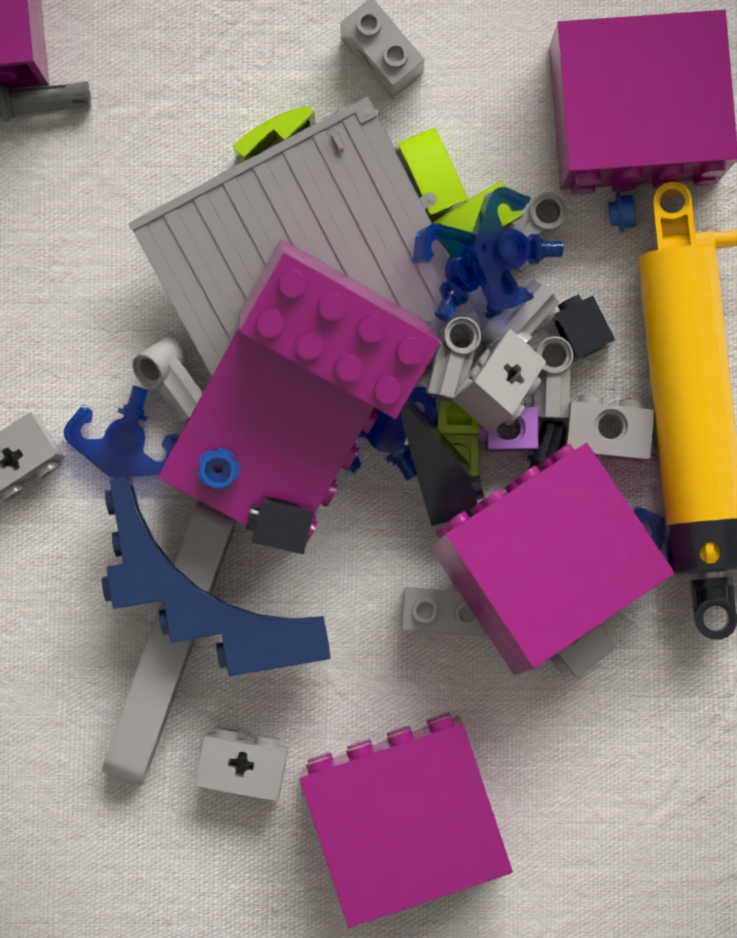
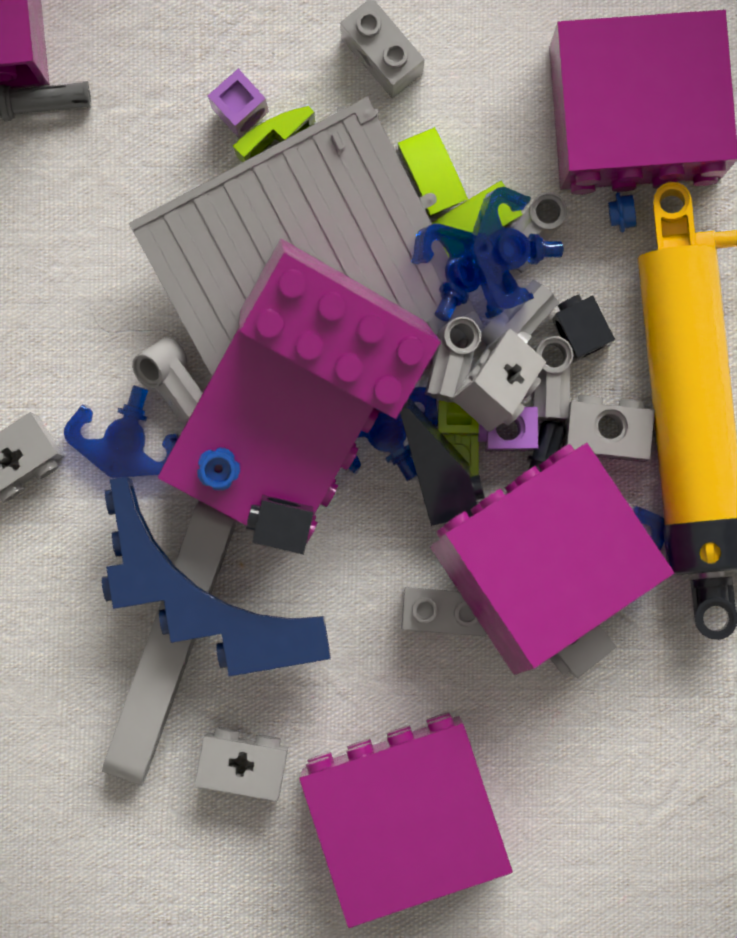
(238, 103): none -> medium lavender brick

